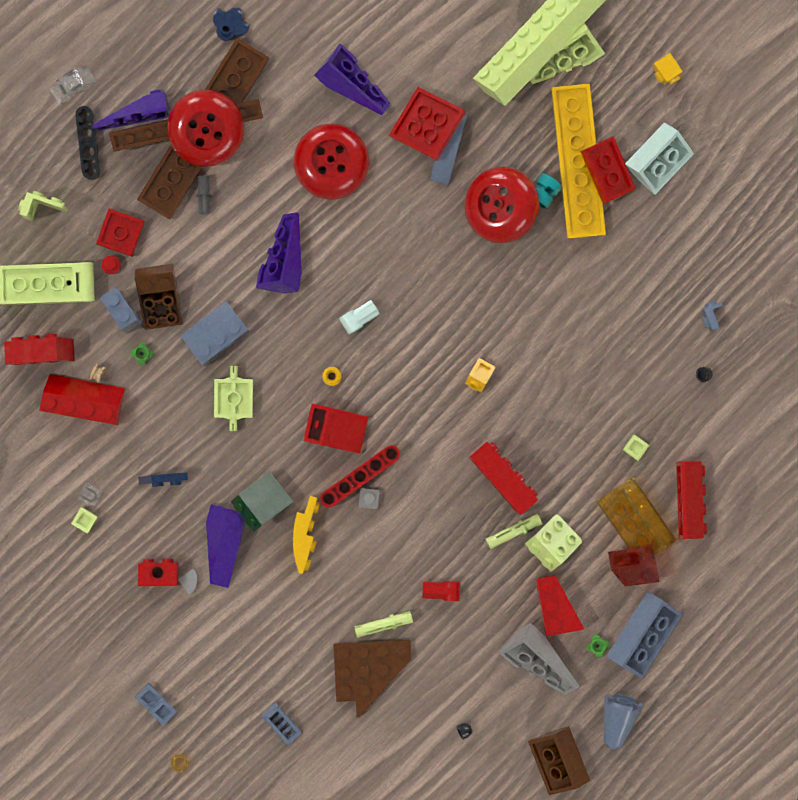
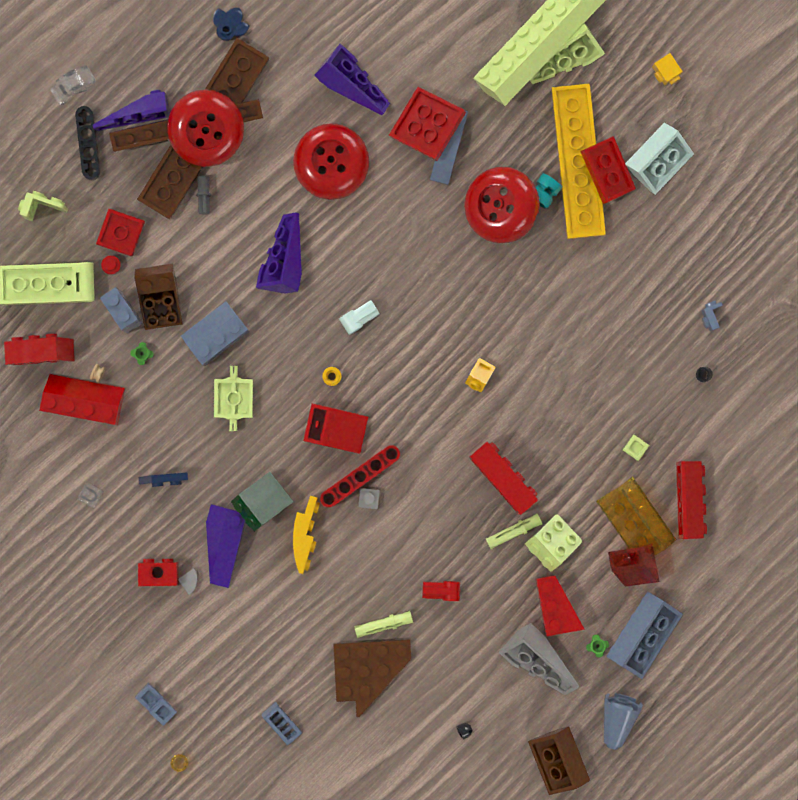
(84, 520): yellowish green plate -> none

